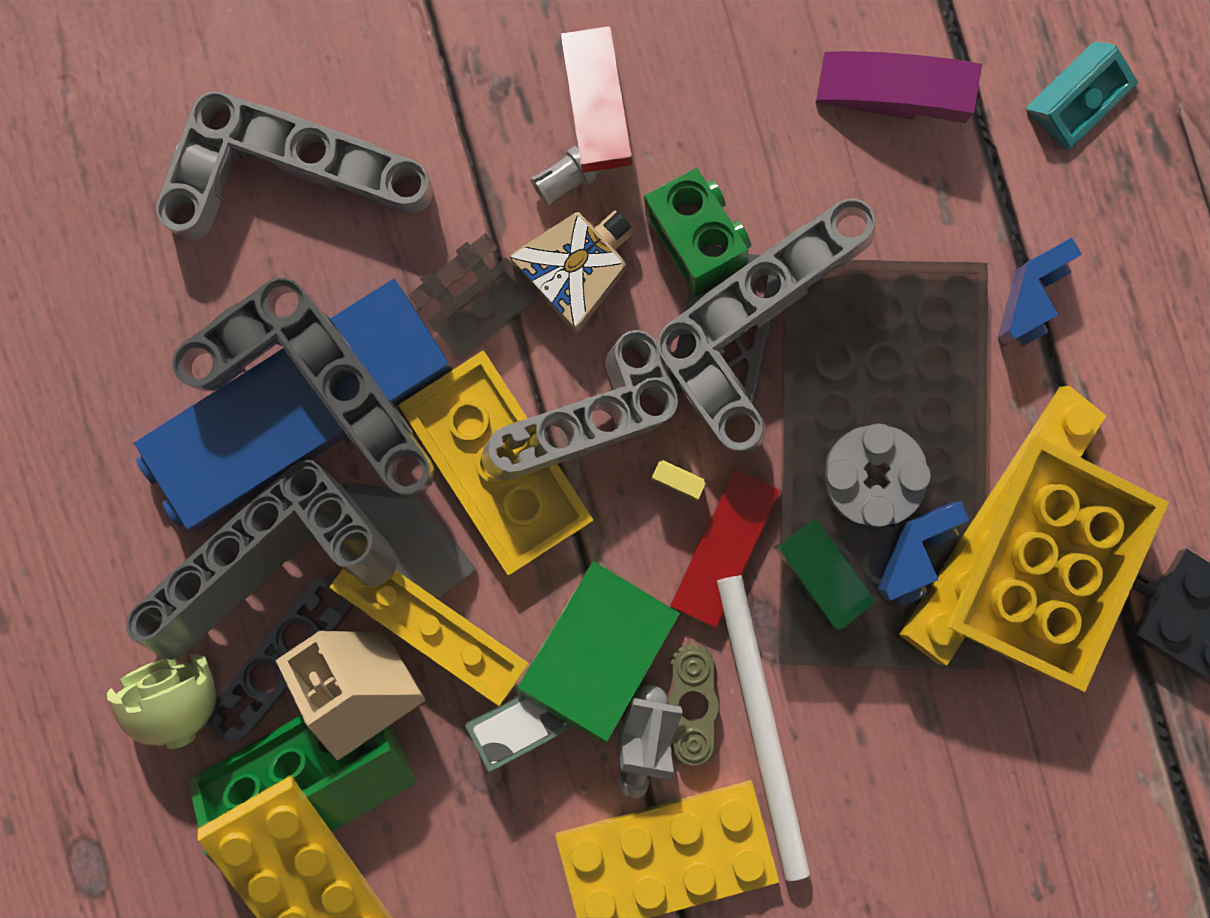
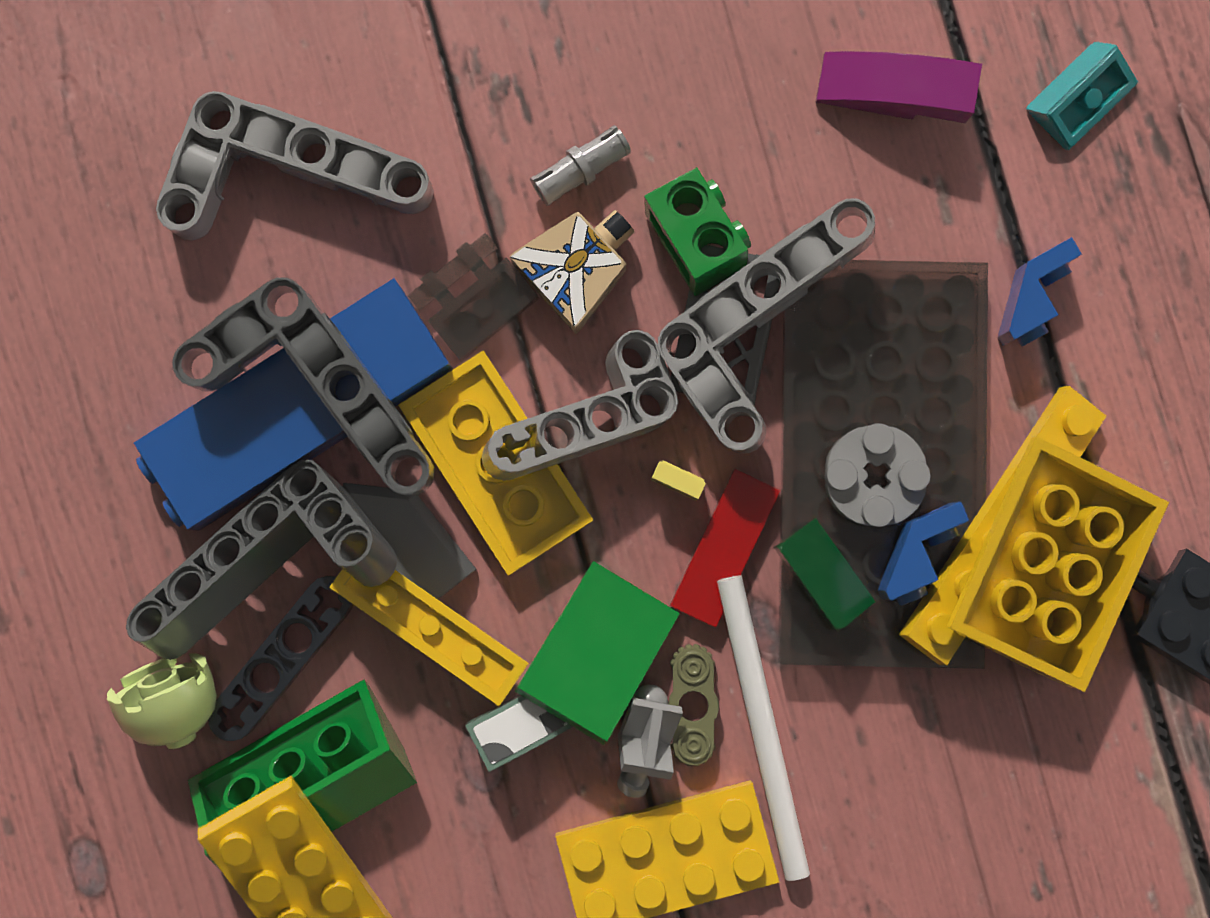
(349, 686): tan slope -> none
(596, 100): tile -> none

